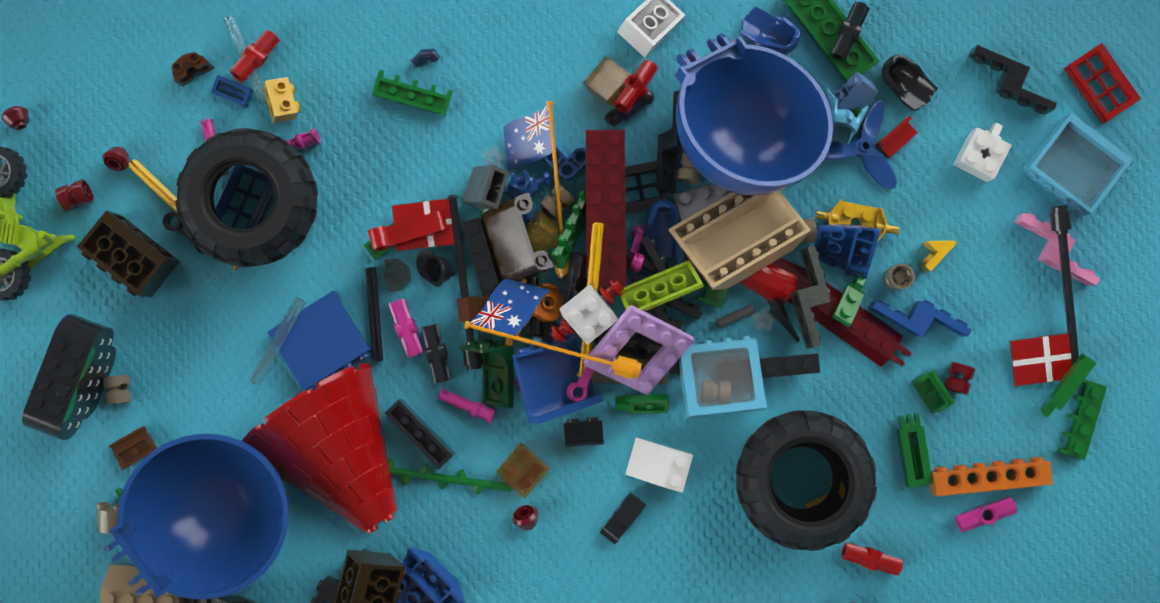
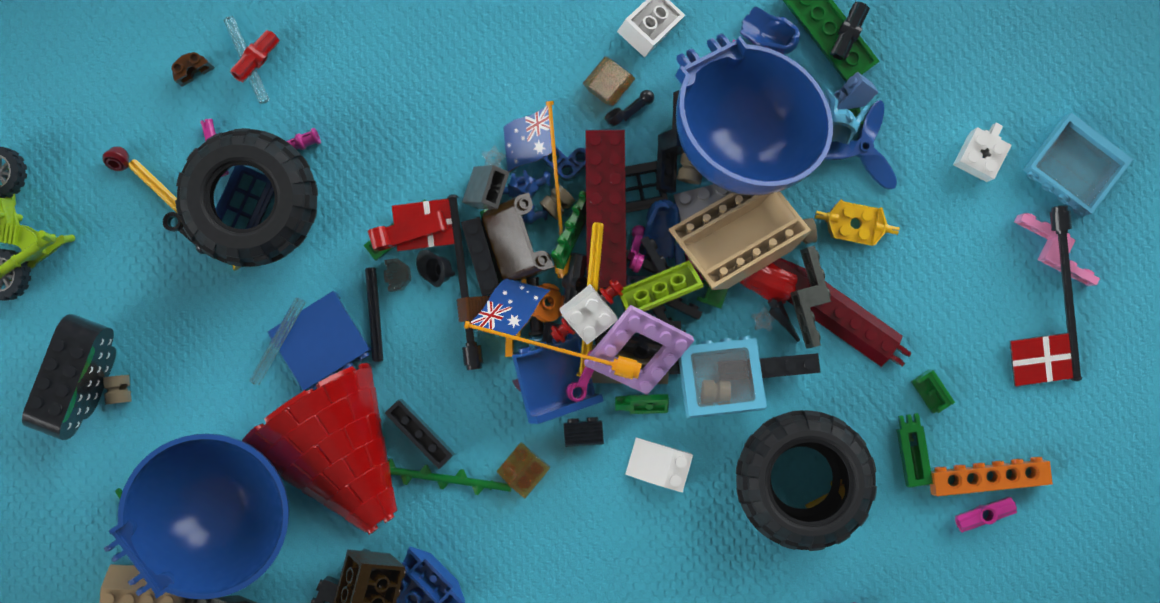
(16, 117): dark red cone -> none
(72, 196): dark red wheel -> none
(106, 516): dark tan cylinder -> none
(127, 254): dark brown brick -> none
(133, 447): reddish brown plate -> none
(246, 97): blue tile -> none
(280, 100): yellow brick -> none
(406, 328): dark pink piece -> none
(411, 95): green hinge -> none
(425, 54): dark blue arm -> none
(436, 353): black piece -> none
(475, 408): dark pink pin -> none
(497, 371): dark green bracket -> none
(525, 517): dark red cone -> none
(542, 232): clear yellow brick -> none
(623, 518): black piece -> none
(636, 86): red piece -> none
(735, 316): dark grey piece -> none
(847, 247): blue wedge -> none
(849, 302): green hinge -> none
(872, 558): red piece -> none
(896, 138): red panel -> none
(898, 277): dark tan wheel -> none
(908, 81): black hair -> none
(920, 318): blue bracket -> none
(939, 250): yellow slope -> none
(958, 385): dark red wheel -> none
(1012, 80): black bracket -> none
(1068, 384): green hinge -> none
(1084, 420): green hinge -> none
(1116, 73): red piece -> none

